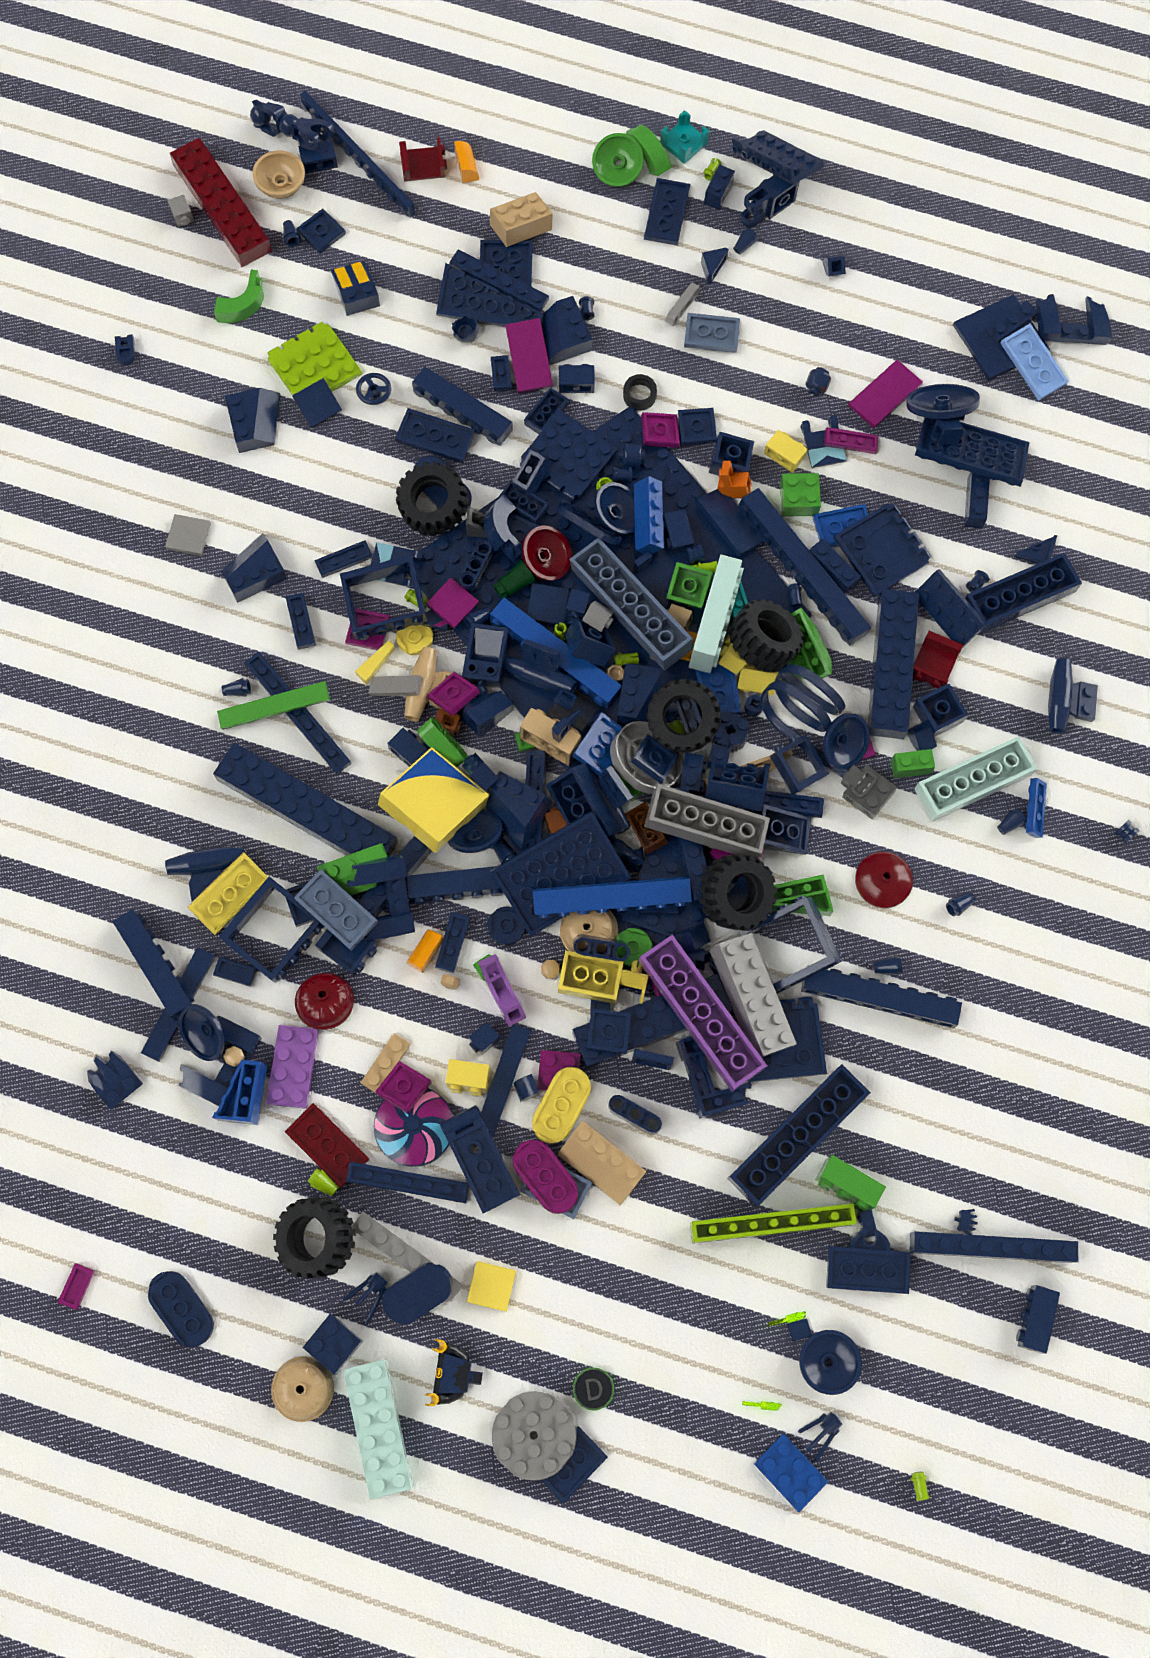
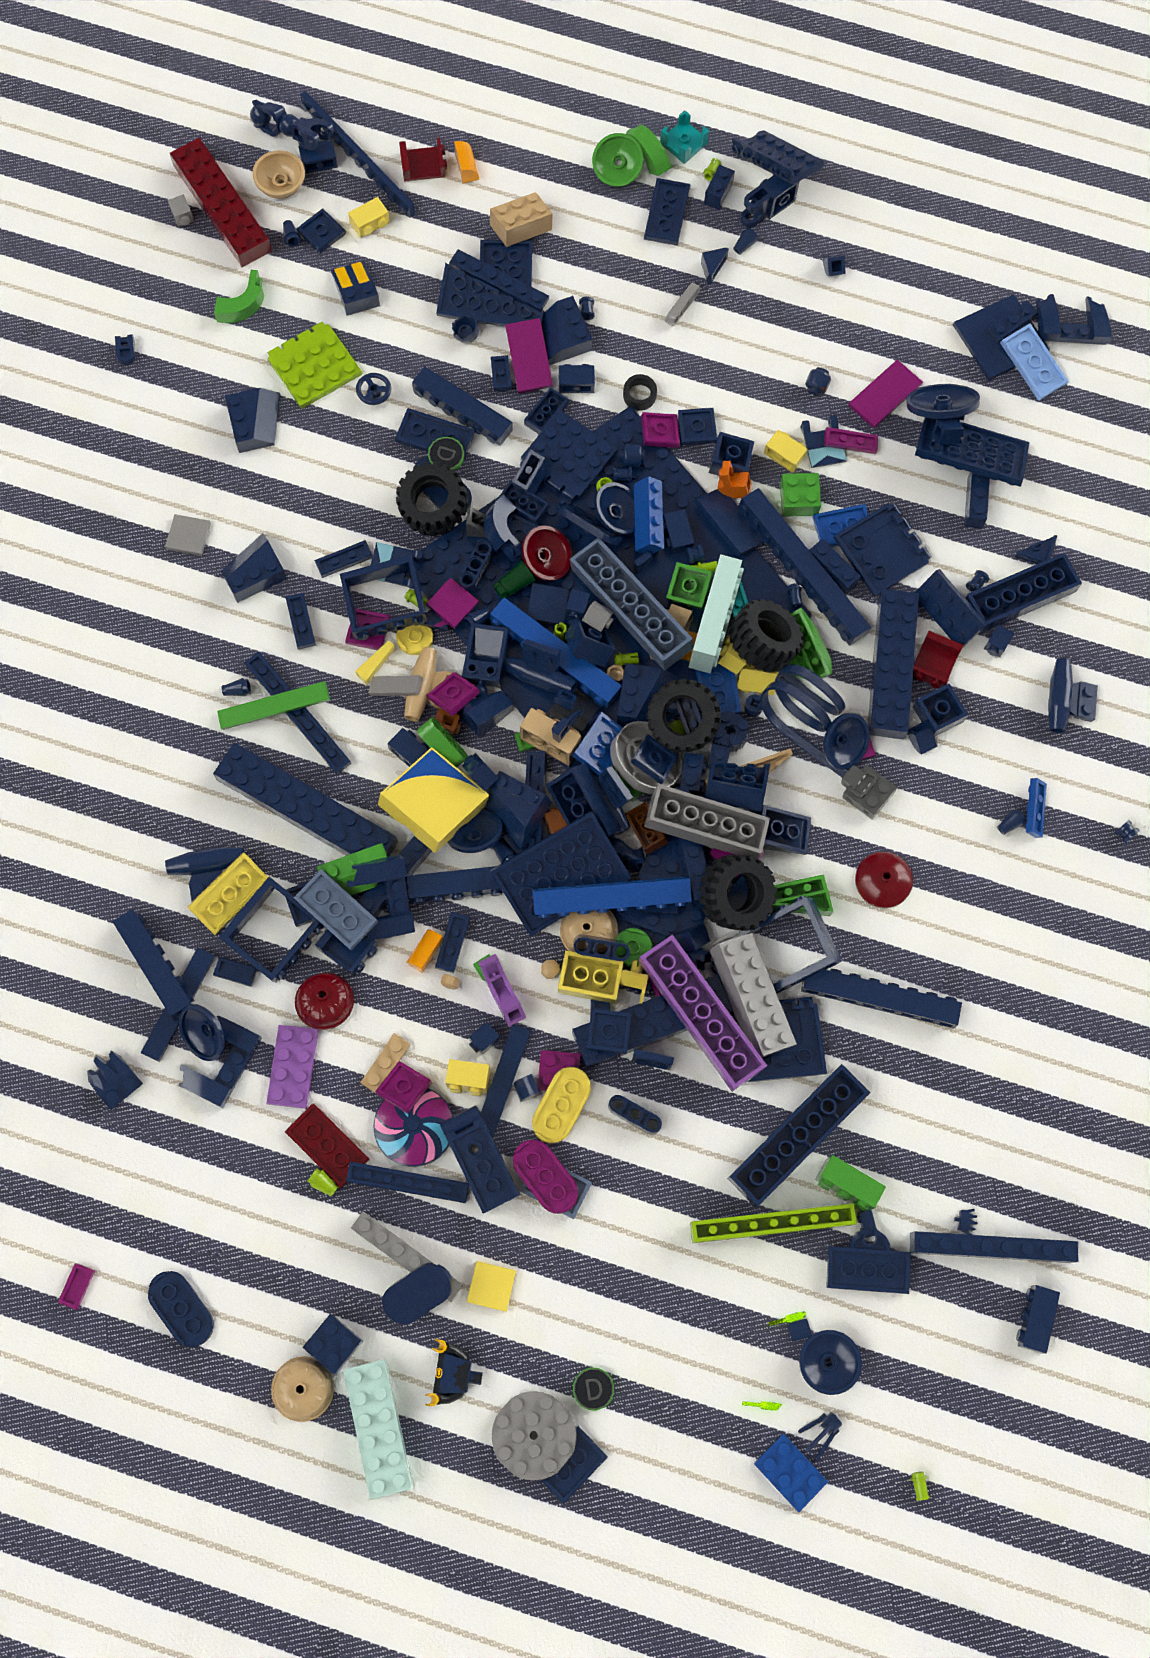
(234, 1056): tan tile -> none
(244, 1095): blue wedge -> none
(290, 1238): black tyre -> none
(317, 402): dark blue tile -> none
(369, 217): none -> light yellow brick
(374, 1283): dark blue plant -> none
(446, 451): none -> black tile
(505, 926): dark blue tile -> none
(601, 1163): tan slope -> none
(706, 1099): dark blue wedge -> none
(712, 332): sand blue plate -> none
(785, 770): dark blue window -> none
(795, 803): dark blue plate -> none
(890, 965): dark blue cone -> none
(912, 763): bright green brick -> none
(959, 904): dark blue cone -> none
(975, 778): light aqua brick -> none
(998, 641): none -> dark blue brick

